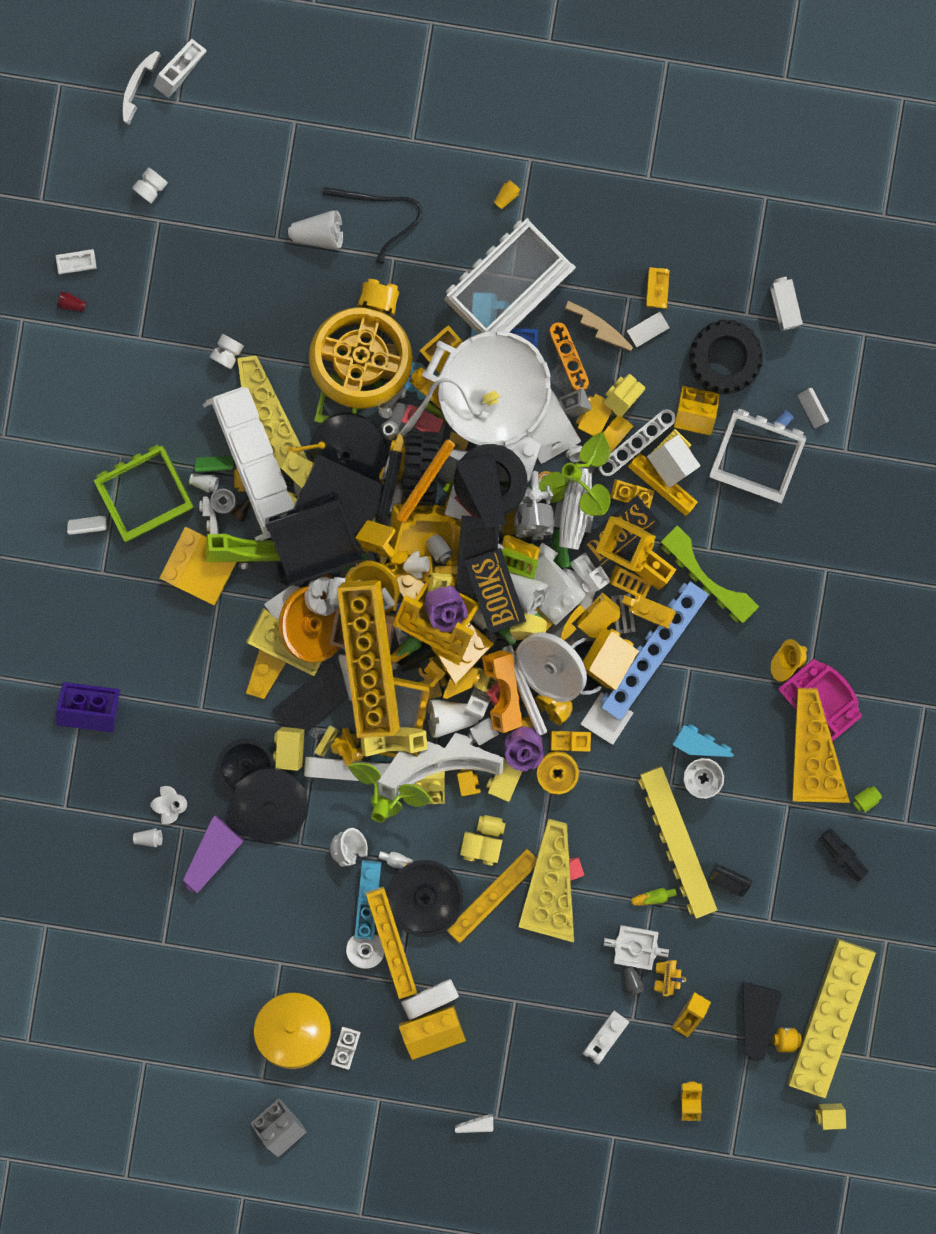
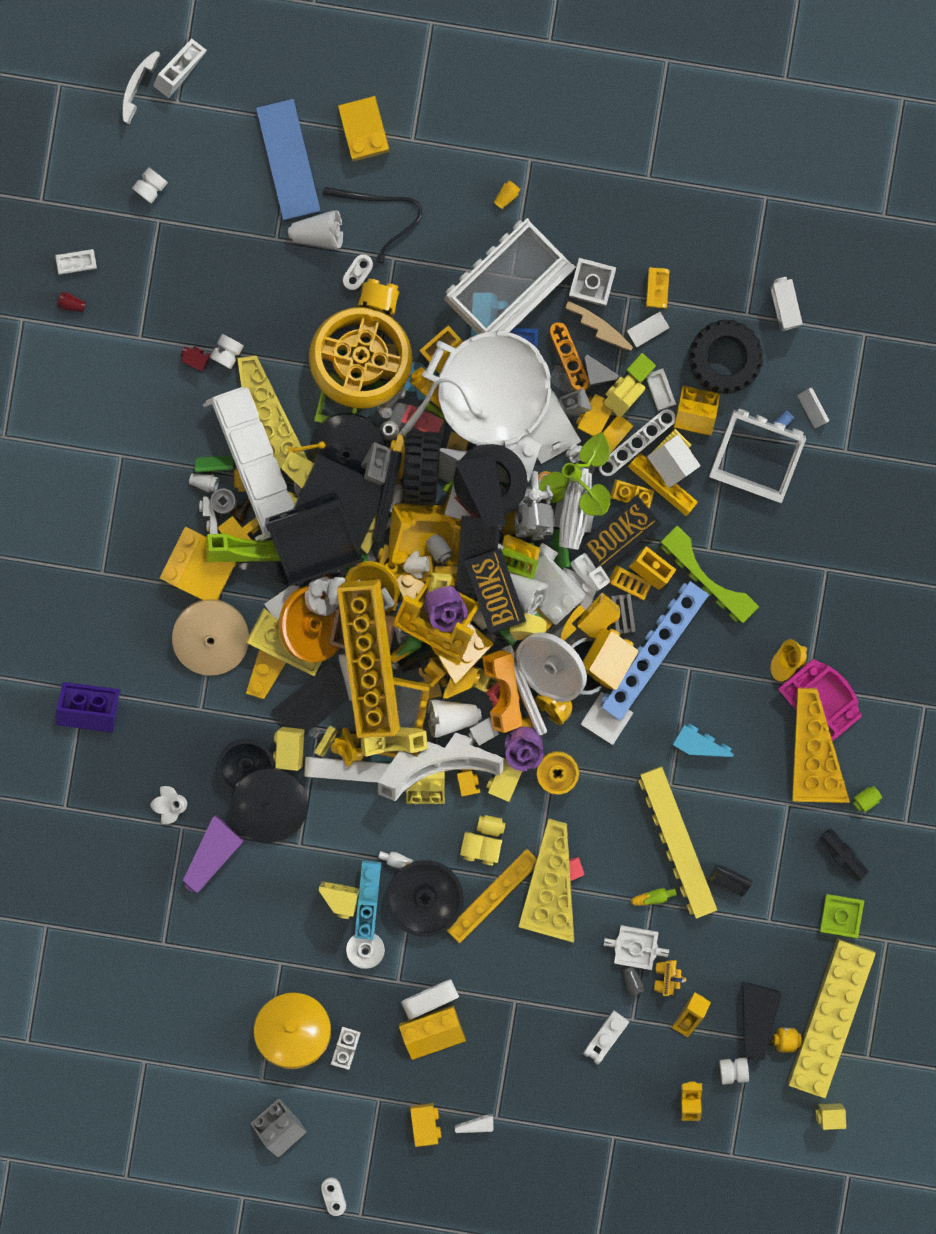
(87, 525): white slope -> none
(122, 468): lime window -> none
(148, 838): white cone -> none
(195, 358): none -> dark red brick
(210, 620): none -> tan dish
(233, 528): none -> yellow brick
(288, 159): none -> medium blue tile
(334, 1196): none -> white plate
(340, 898): none -> light yellow slope
(347, 845): white helmet -> none
(357, 272): none -> white plate
(363, 128): none -> yellow slope
(375, 538): yellow panel -> none
(376, 463): none -> light grey slope
(384, 806): lime plant -> none
(391, 942): yellow plate -> none
(424, 1124): none -> yellow brick
(425, 481): light orange axle -> none
(477, 703): white slope -> none
(491, 398): light yellow plate -> none
(570, 740): yellow slope -> none
(592, 282): none -> white brick
(598, 373): none -> light grey slope
(611, 536): yellow window -> none
(641, 368): none -> lime panel
(650, 610): yellow hinge -> none
(660, 389): none -> white tile
(714, 773): white wheel -> none
(734, 1070): none -> white wheel
(841, 915): none -> lime plate

